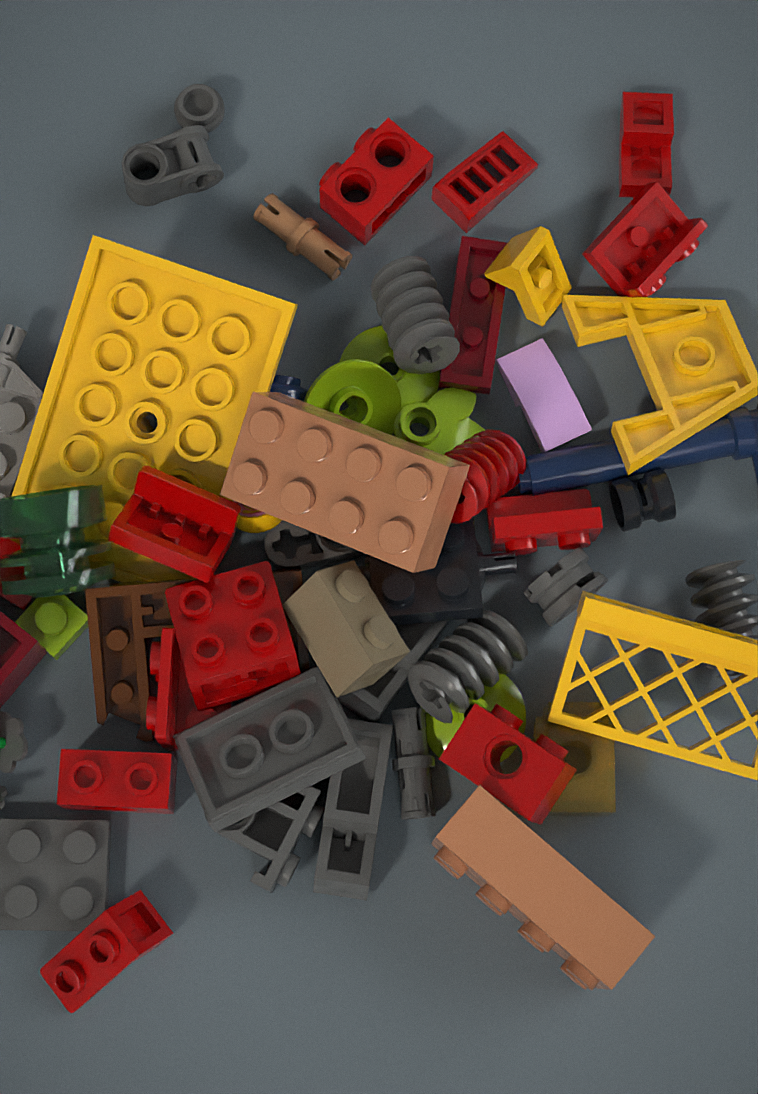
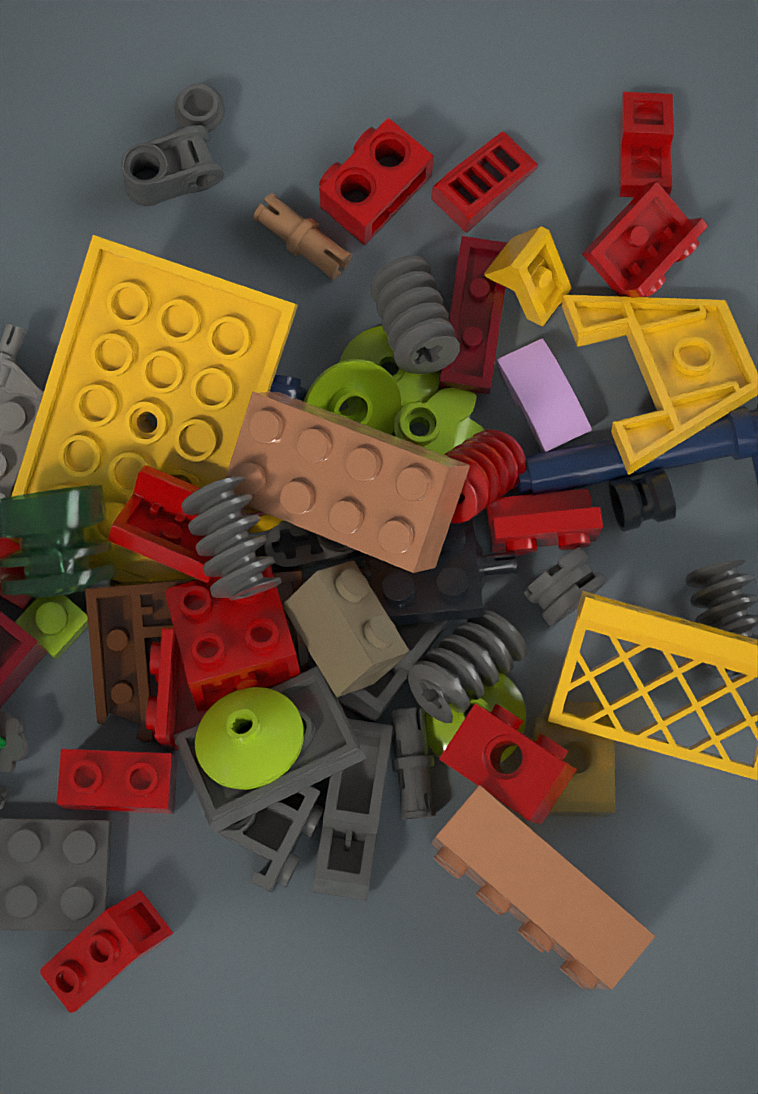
(228, 540): none -> dark grey piece
(254, 756): none -> lime dish

